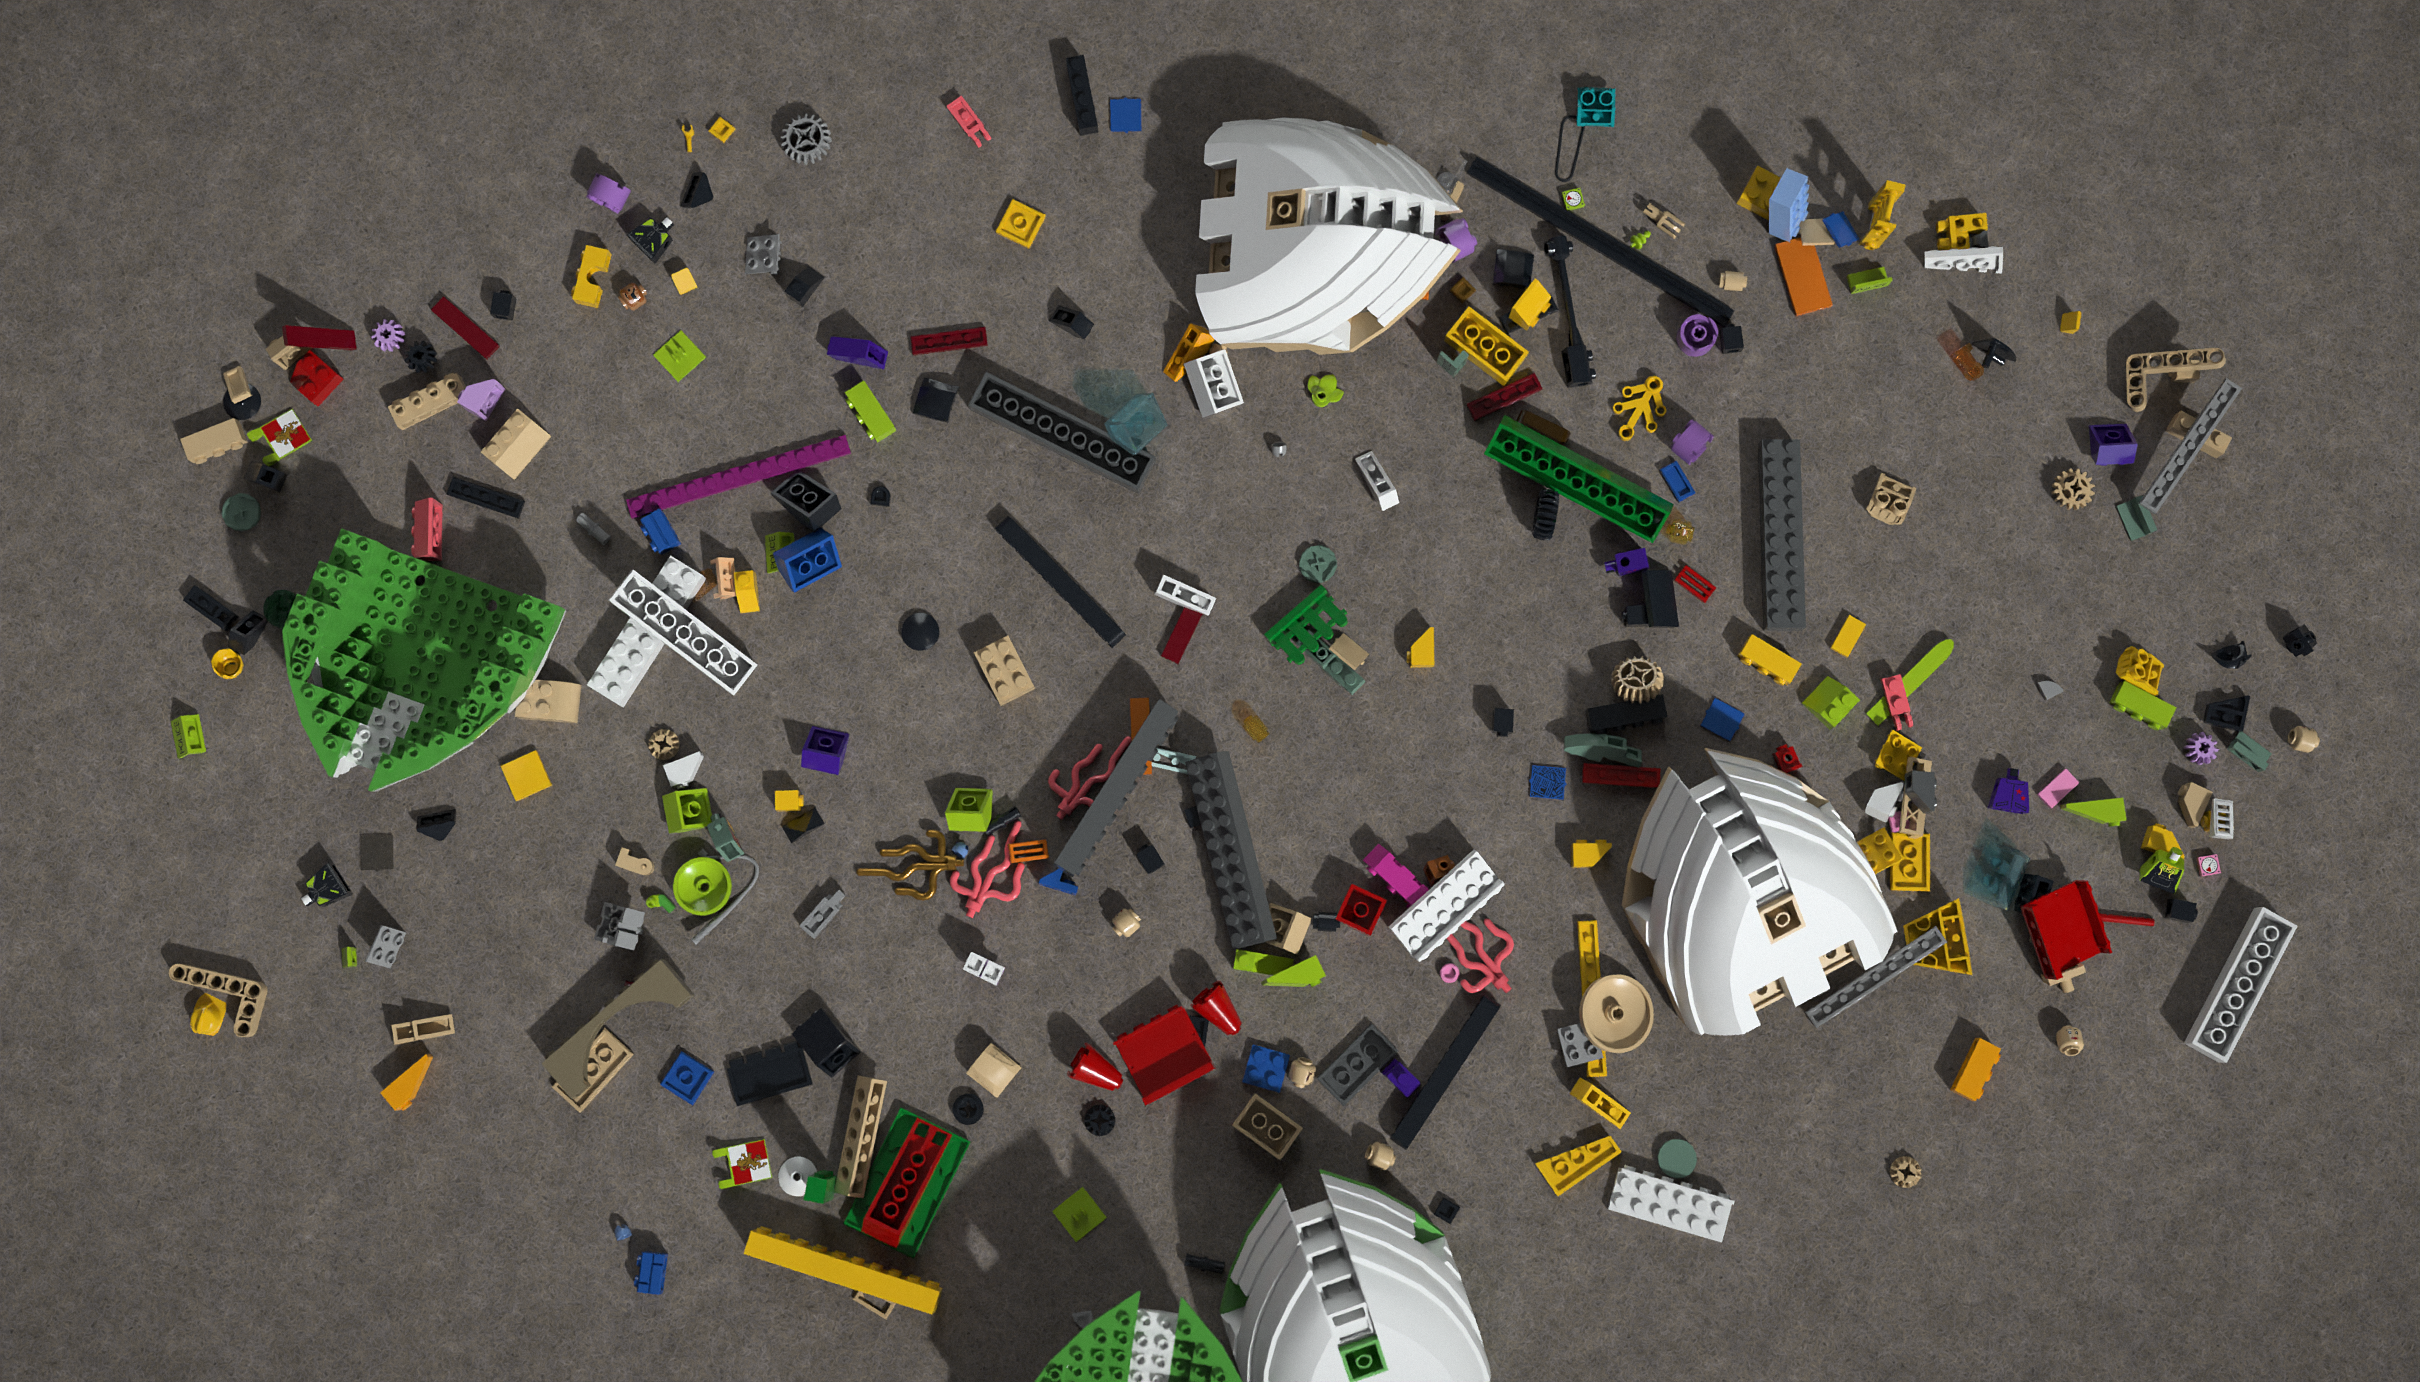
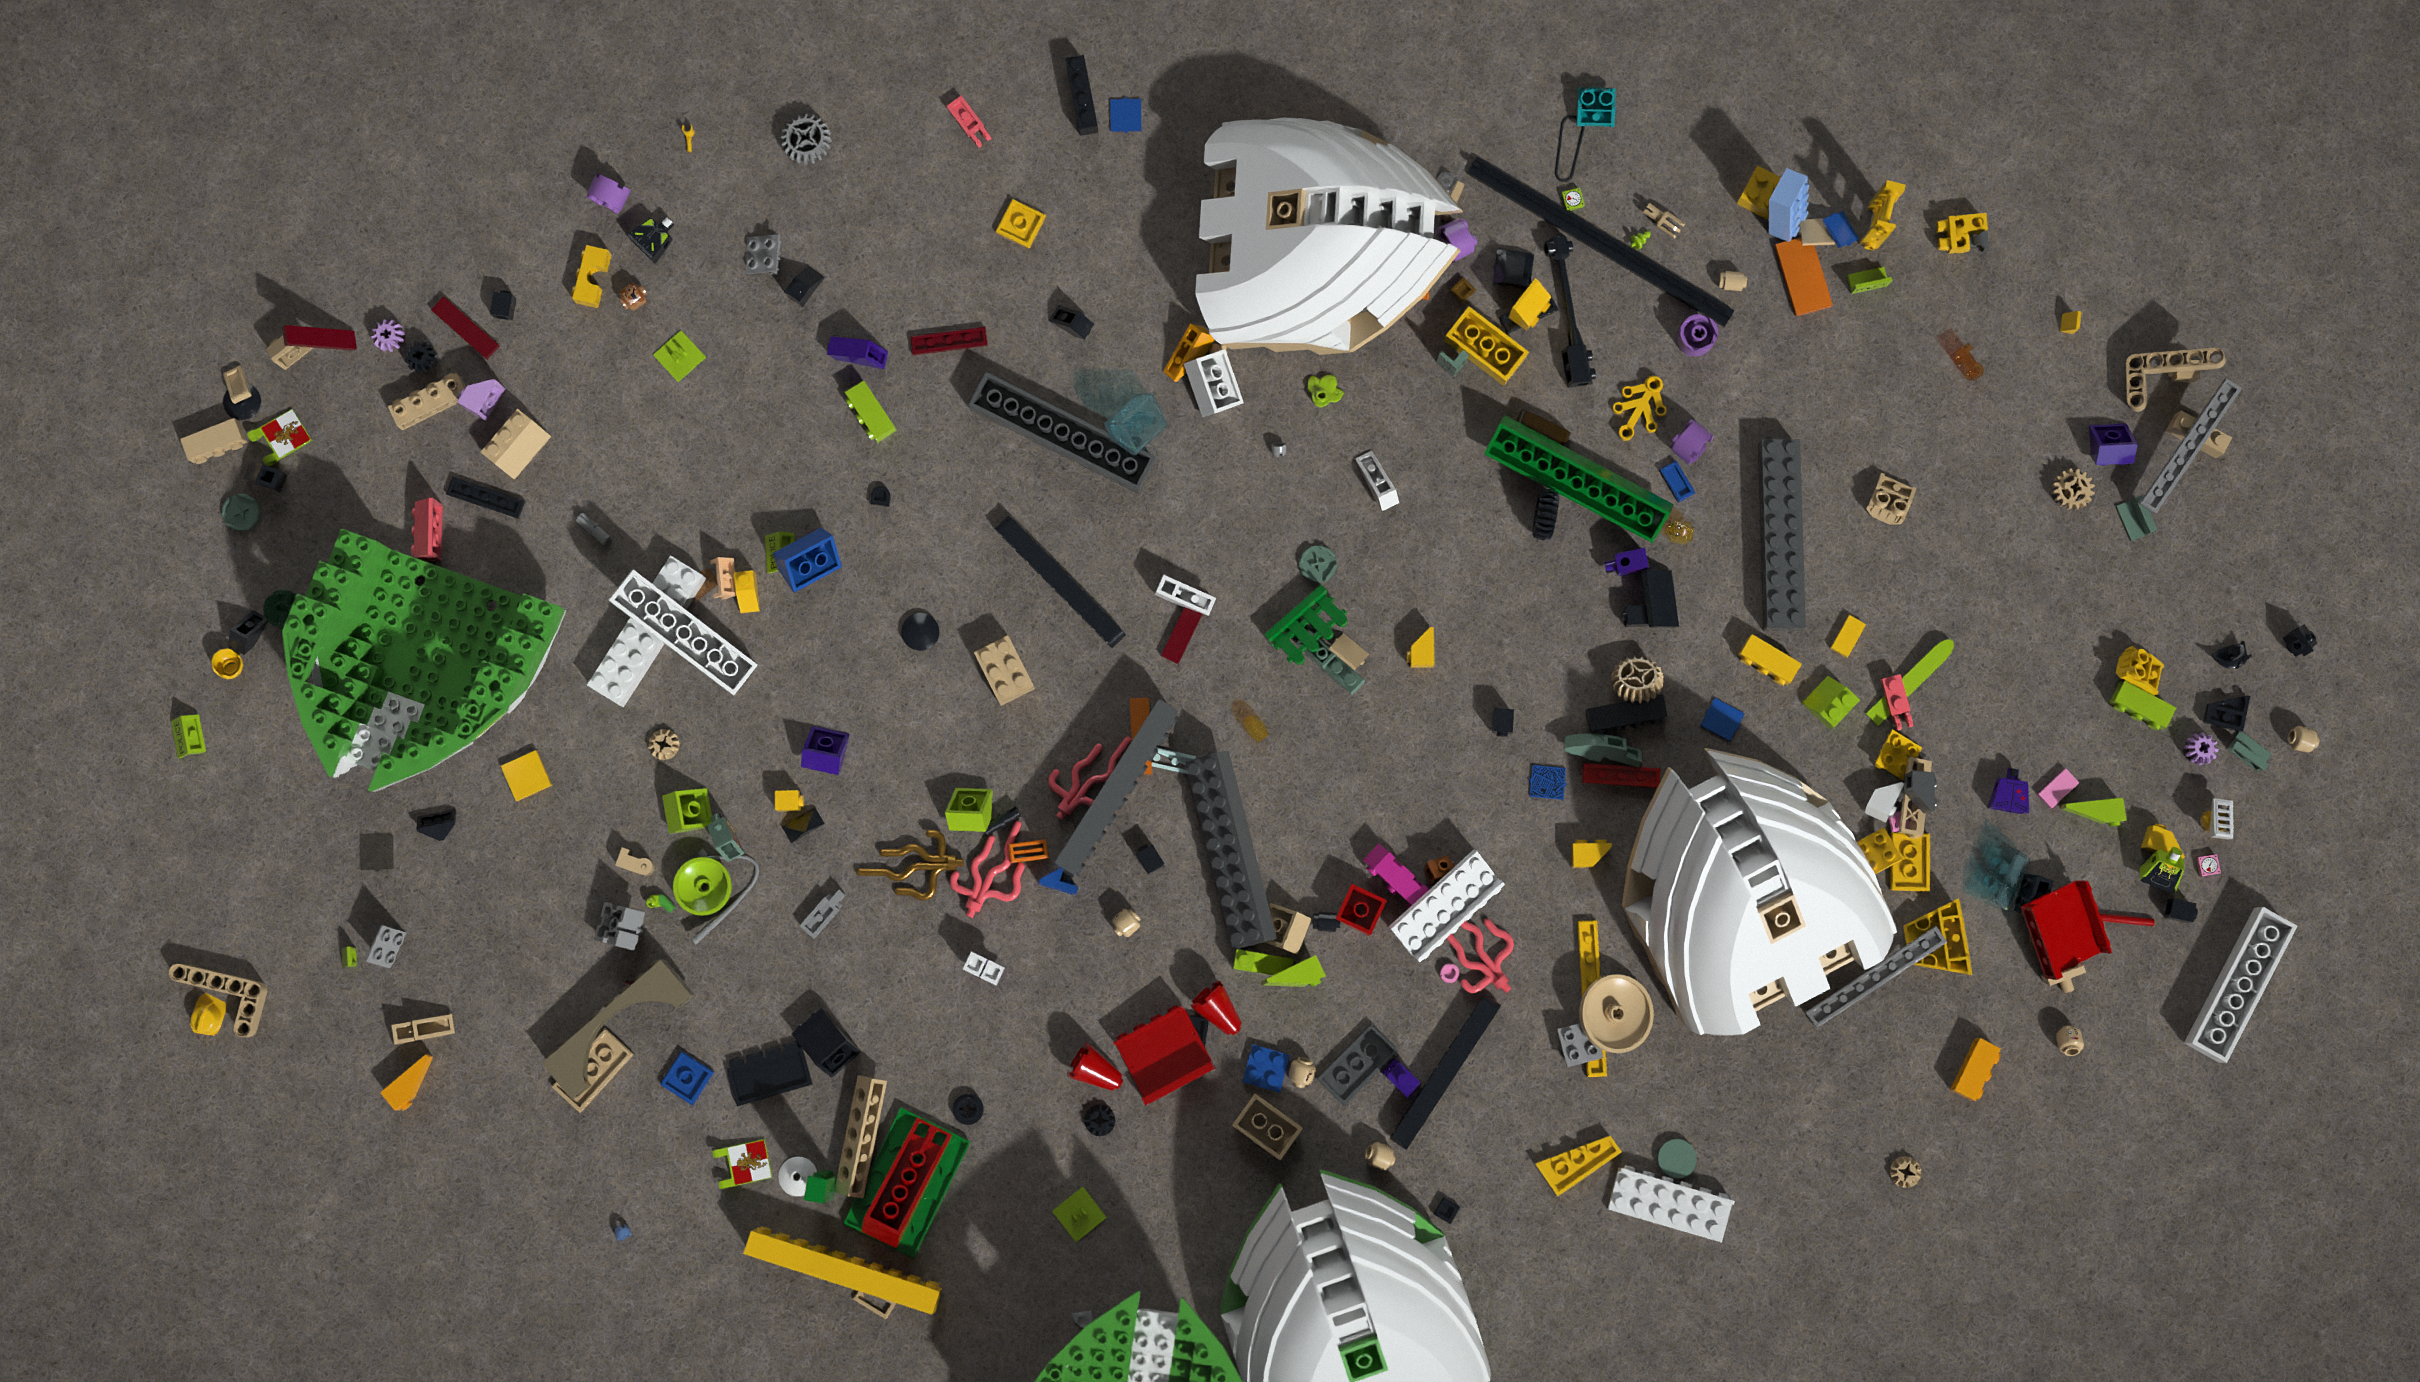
(210, 607): black plate -> none
(314, 378): red slope -> none
(326, 887): black torso -> none
(550, 702): tan brick -> none
(651, 1272): blue brick -> none
(660, 532): blue brick -> none
(683, 770): white slope -> none
(684, 281): yellow slope -> none
(698, 191): black slope -> none
(721, 129): yellow tile -> none
(738, 476): magenta plate -> none
(807, 500): black slope -> none
(935, 400): black slope -> none
(960, 849): medium blue hinge -> none
(993, 1070): tan slope -> none
(1192, 816): black tile -> none
(1204, 1263): black pin -> none
(1504, 396): dark red tile -> none
(1600, 1102): yellow slope -> none
(1682, 574): red tile -> none
(1731, 339): black brick -> none
(1784, 765): red brick -> none
(1966, 258): white wing -> none
(1996, 351): black shield -> none
(2049, 689): light grey tile -> none
(2193, 802): tan slope -> none

